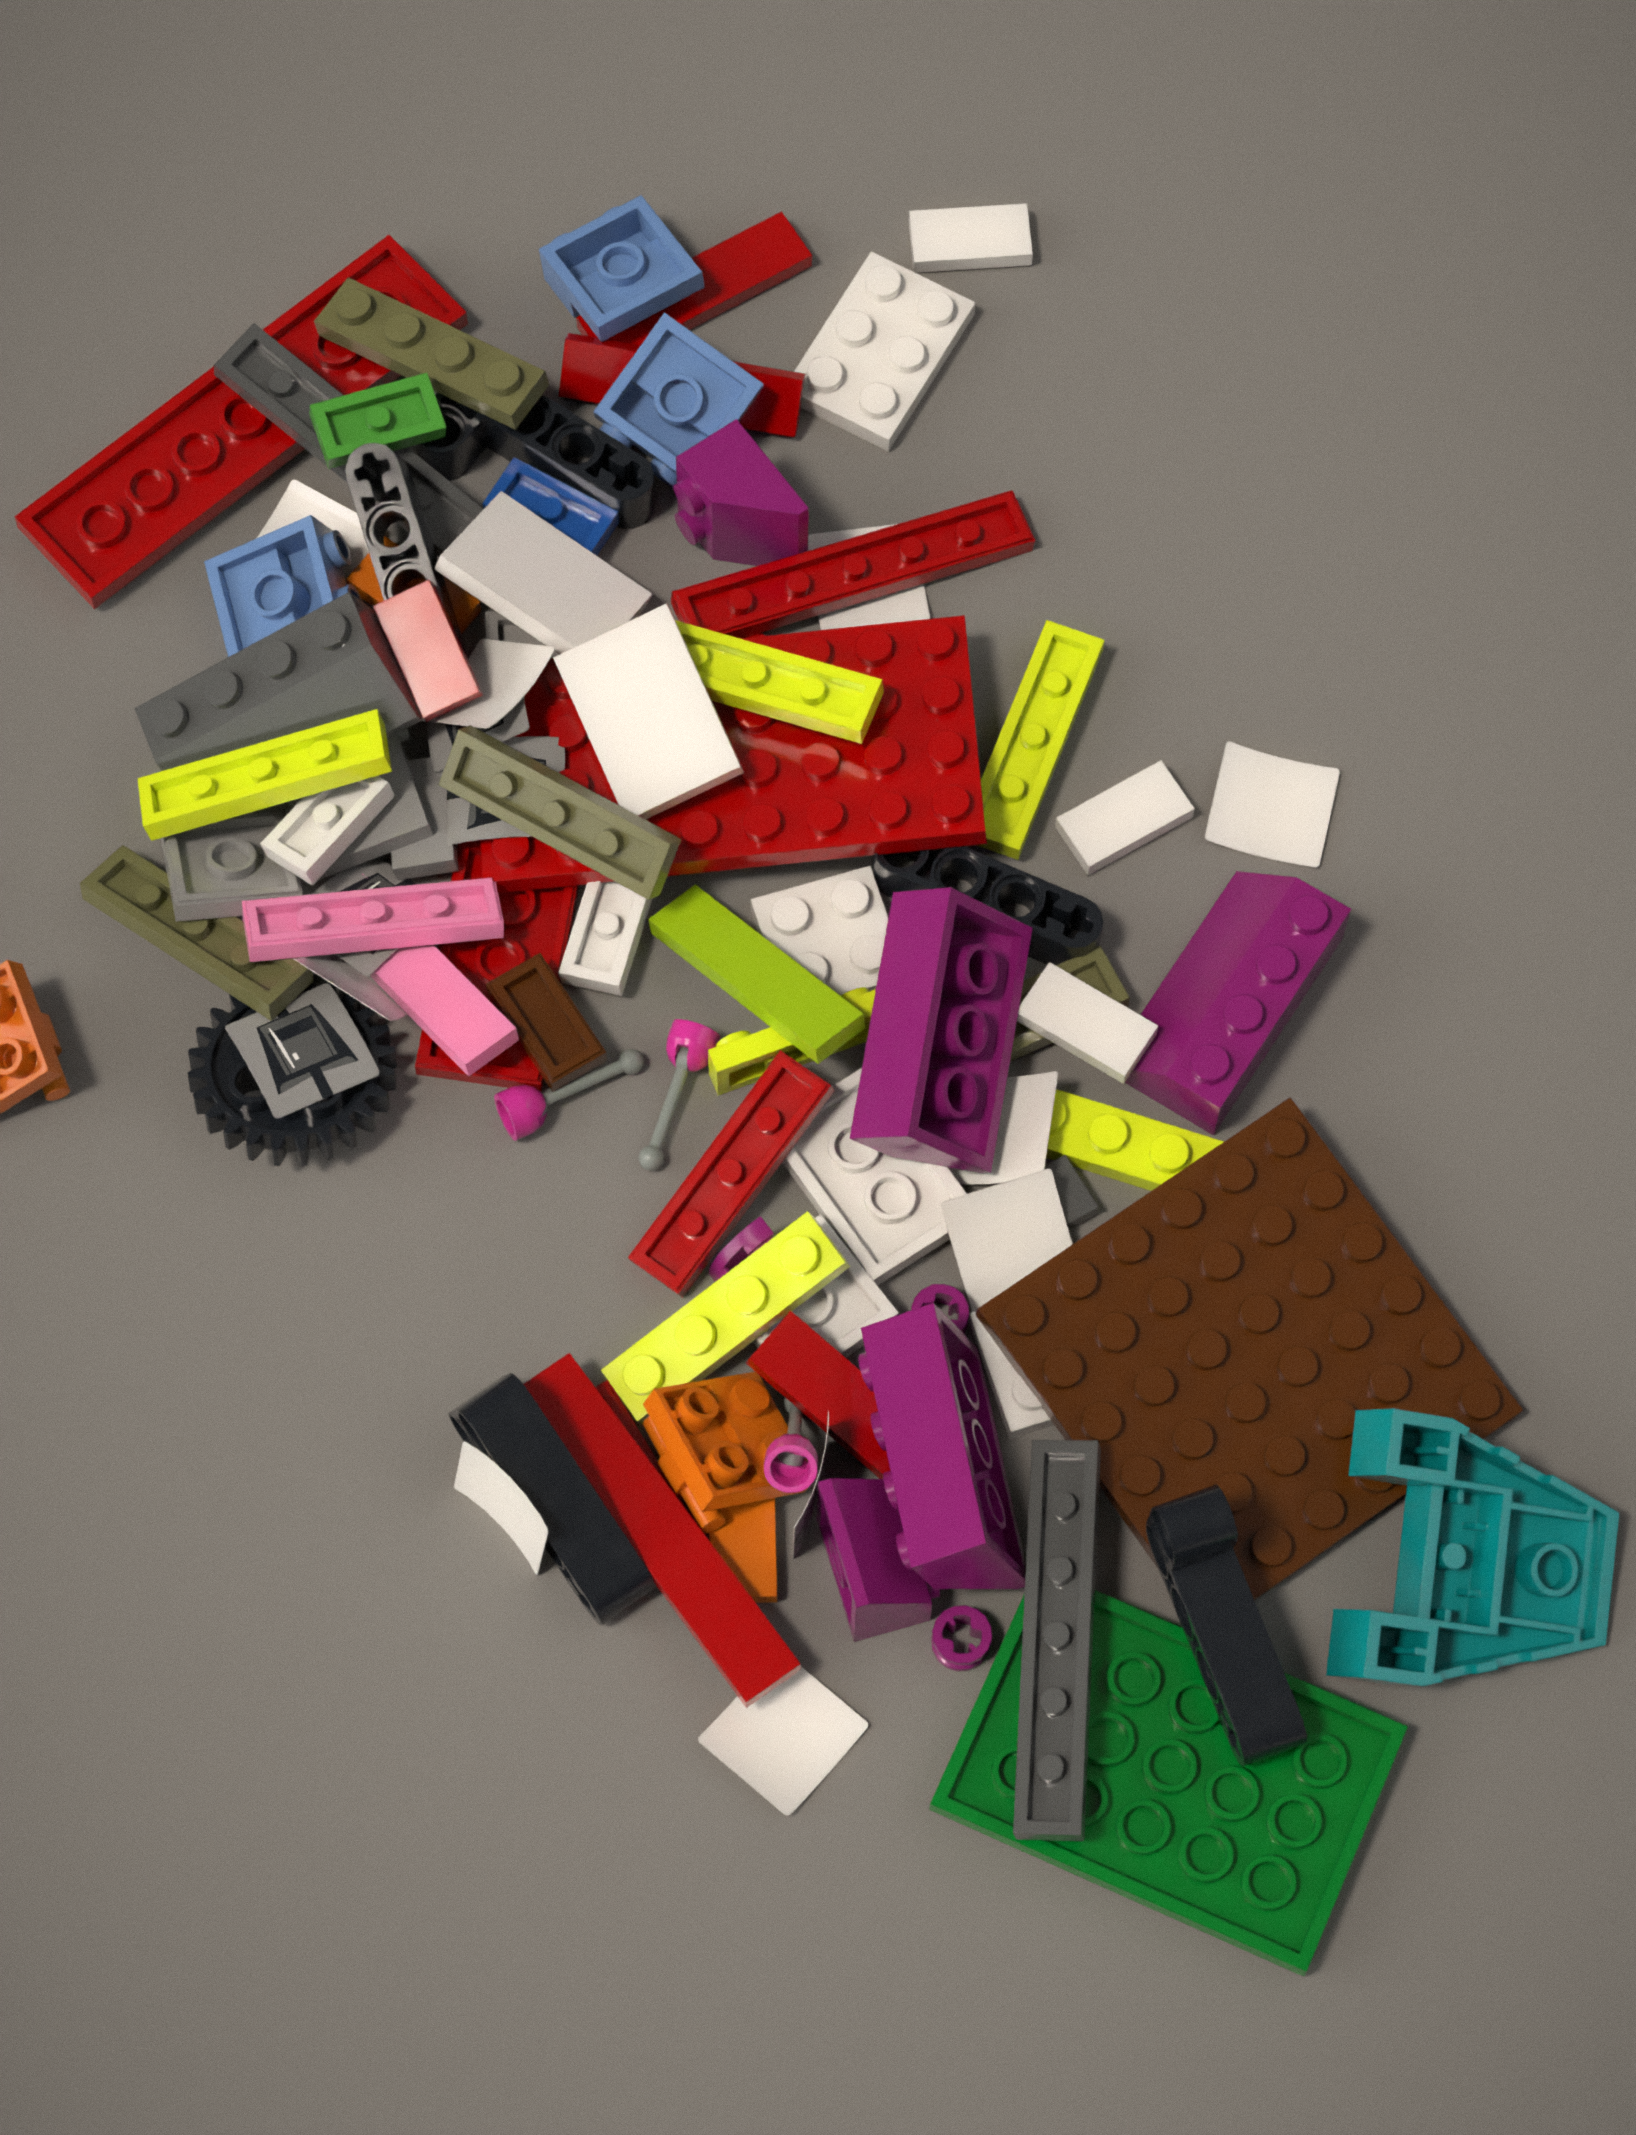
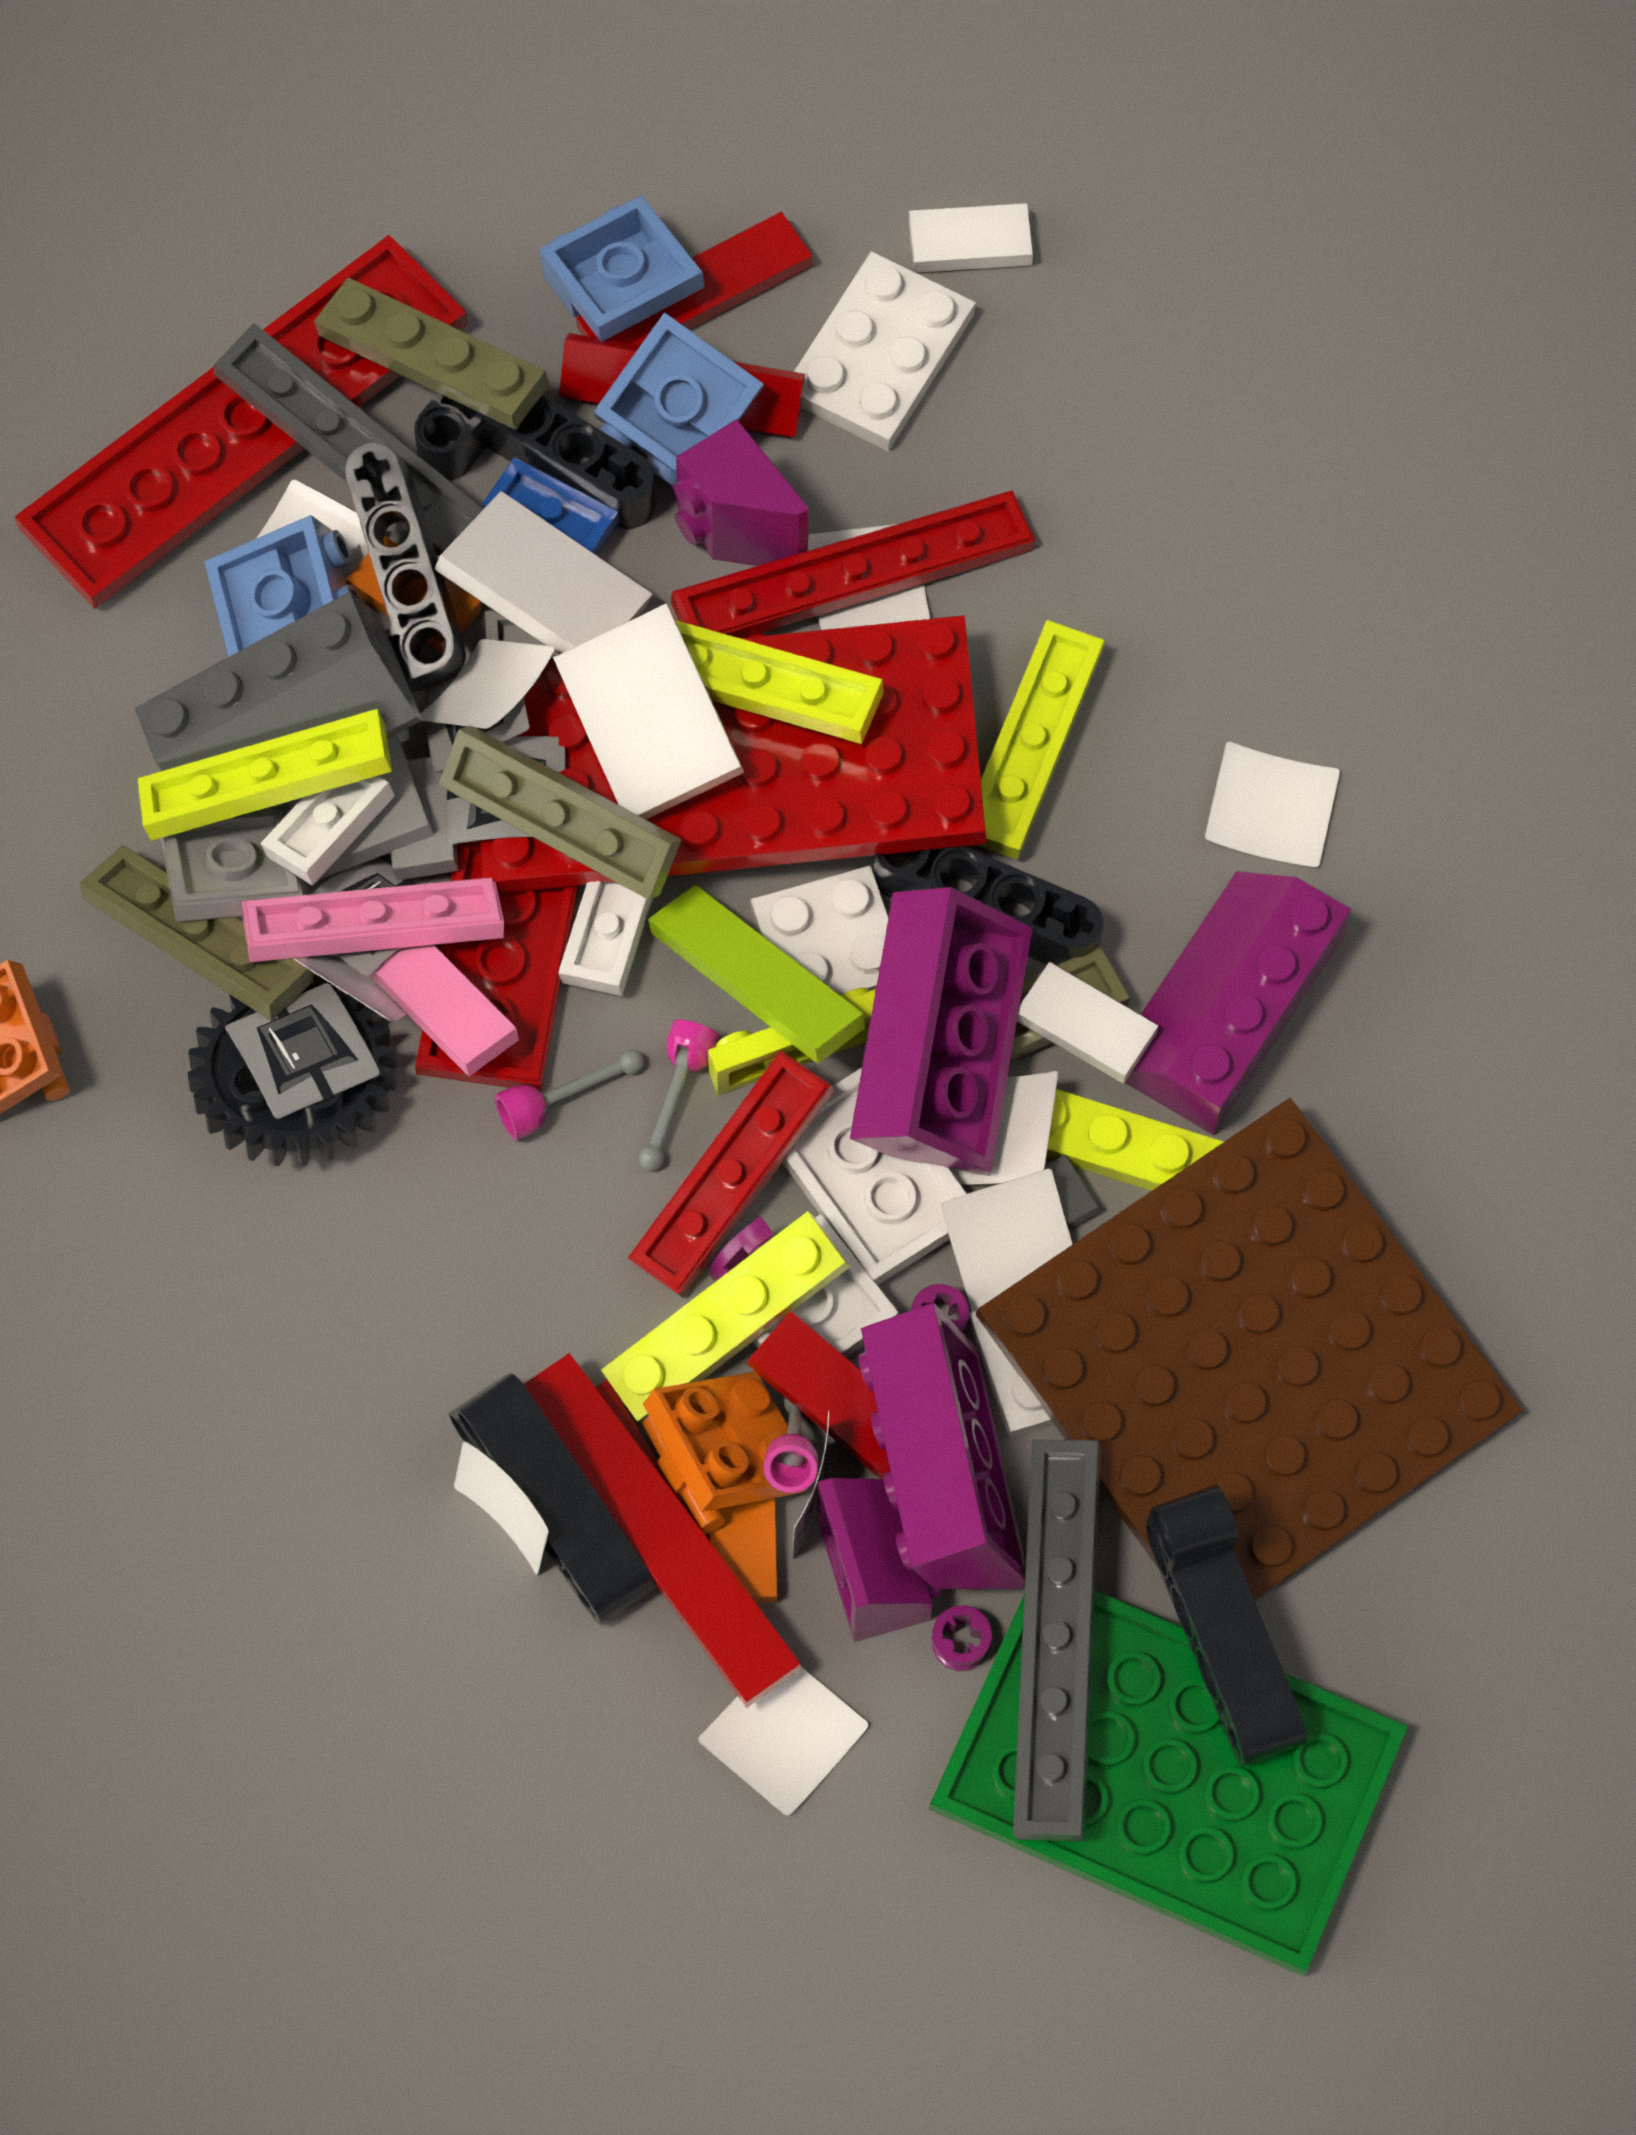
(388, 414): bright green plate -> none
(427, 650): tile -> none
(546, 1022): reddish brown tile -> none
(1124, 817): white tile -> none
(1488, 1563): teal wedge -> none

